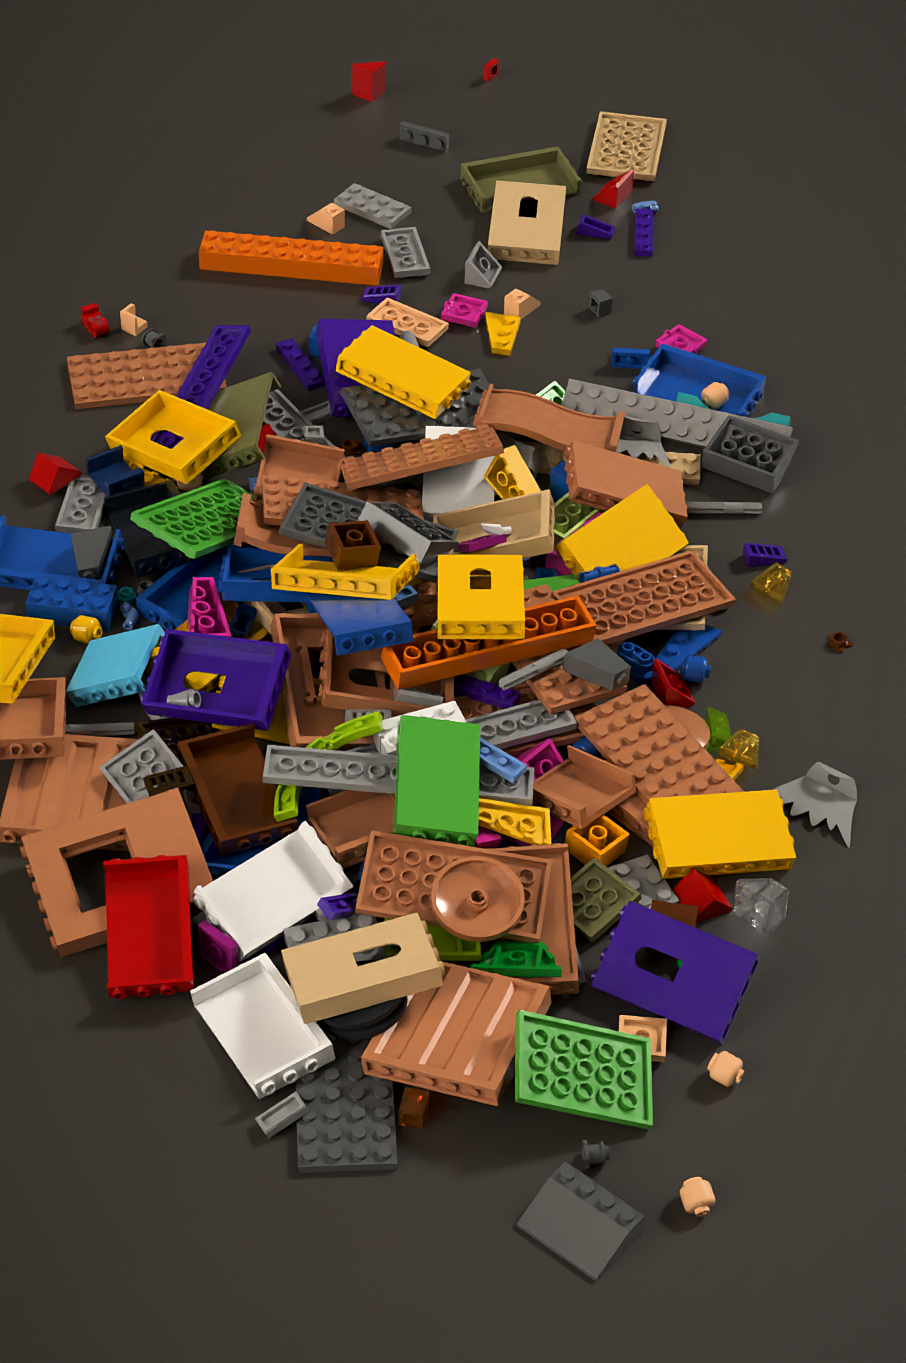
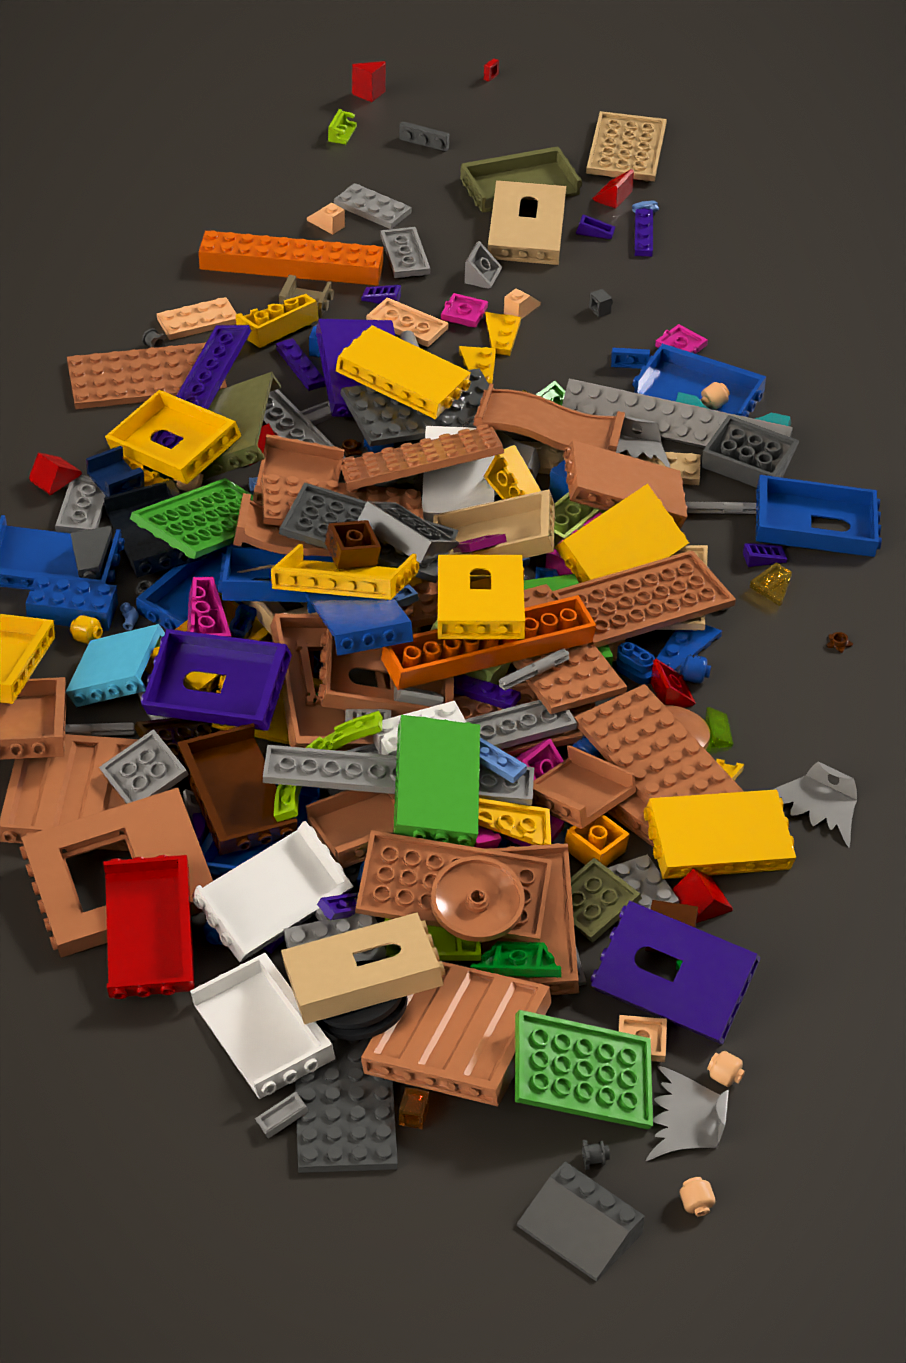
(93, 320): red leg -> none
(126, 594): teal plate -> none
(130, 322): light nougat panel -> none
(158, 778): dark brown slope -> none
(185, 698): light grey cone -> none
(196, 318): none -> light nougat plate
(217, 947): magenta tile -> none
(279, 319): none -> yellow wedge
(290, 291): none -> dark tan panel
(314, 434): light grey tile -> none
(341, 128): none -> lime hinge
(479, 358): none -> yellow wing
(496, 529): white bar -> none
(597, 665): dark grey slope -> none
(598, 572): blue pin -> none
(694, 1115): none -> light grey piece
(742, 748): clear yellow wing -> none
(761, 903): clear slope -> none
(786, 511): none -> blue panel

